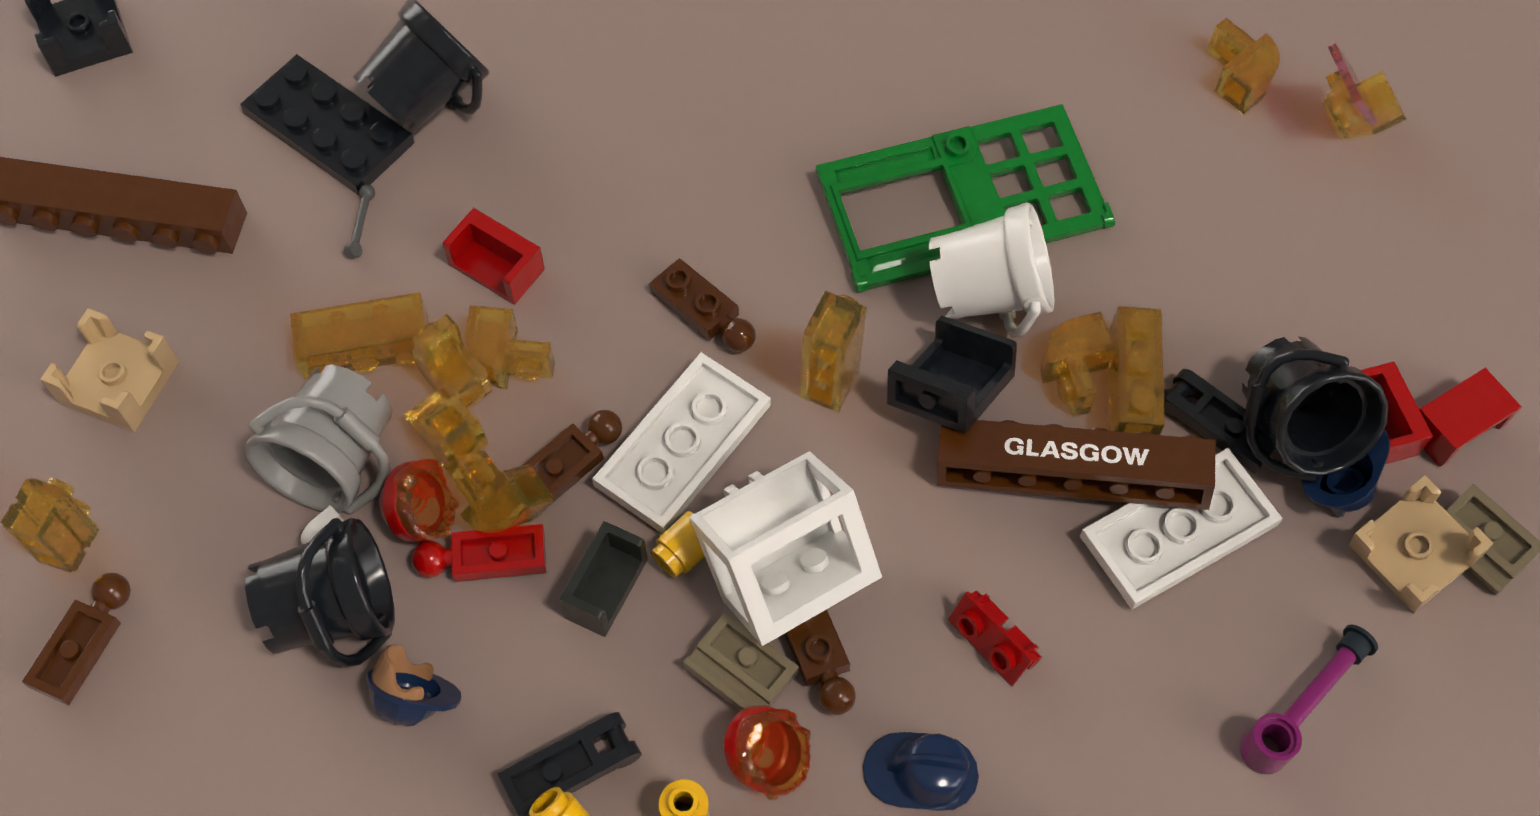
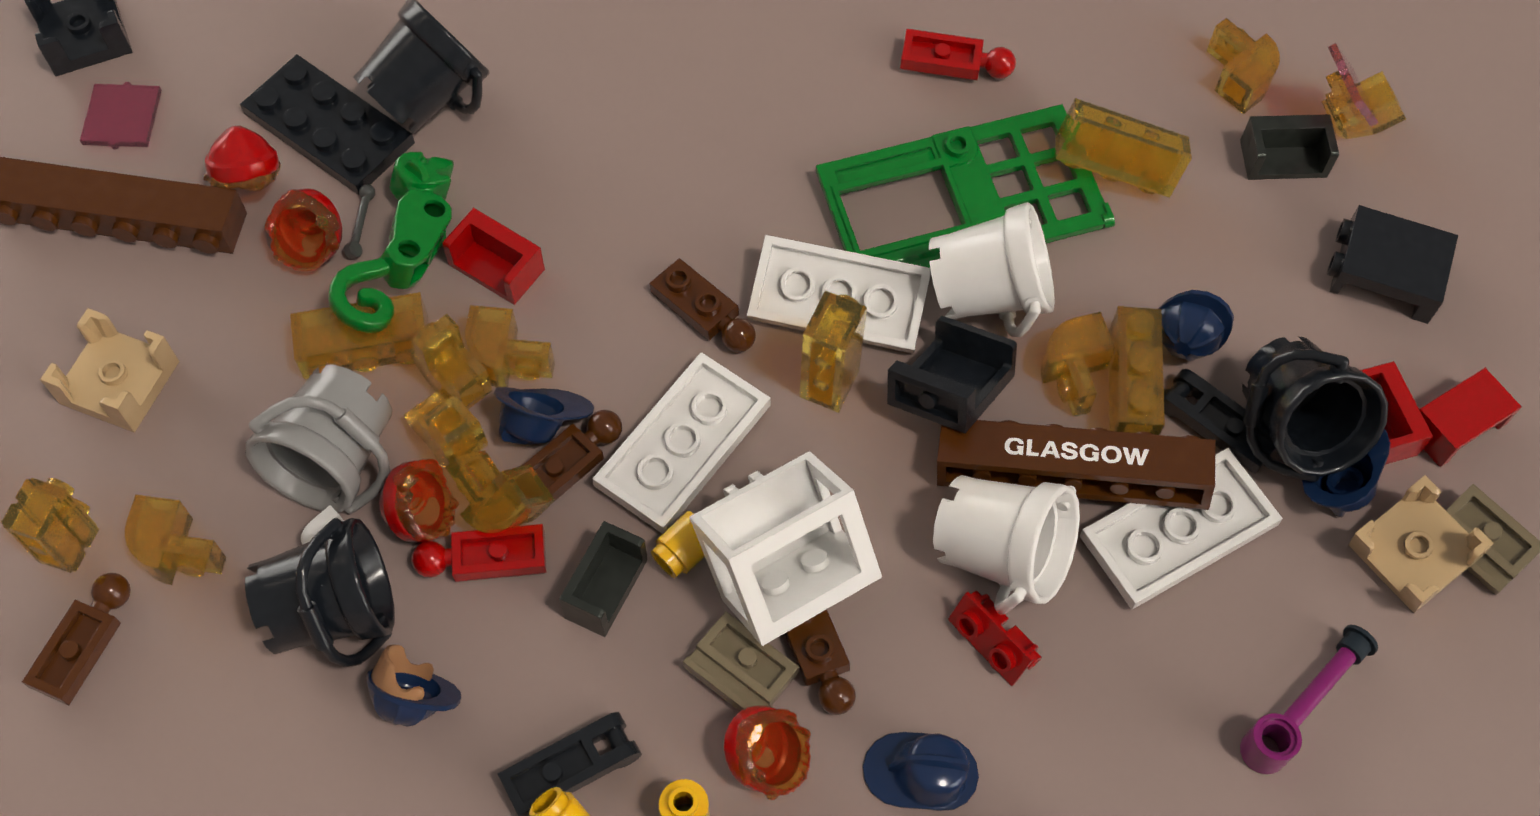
(120, 115): none -> clear pink piece
(160, 540): none -> clear yellow brick
(241, 161): none -> red hair
(304, 229): none -> clear orange hair
(414, 241): none -> green animal
(537, 414): none -> dark blue piece
(797, 273): none -> white plate
(953, 56): none -> red plate
(1010, 536): none -> white piece
(1122, 148): none -> clear yellow brick
(1195, 324): none -> dark blue piece
(1289, 147): none -> pearl dark grey panel
(1394, 259): none -> black panel

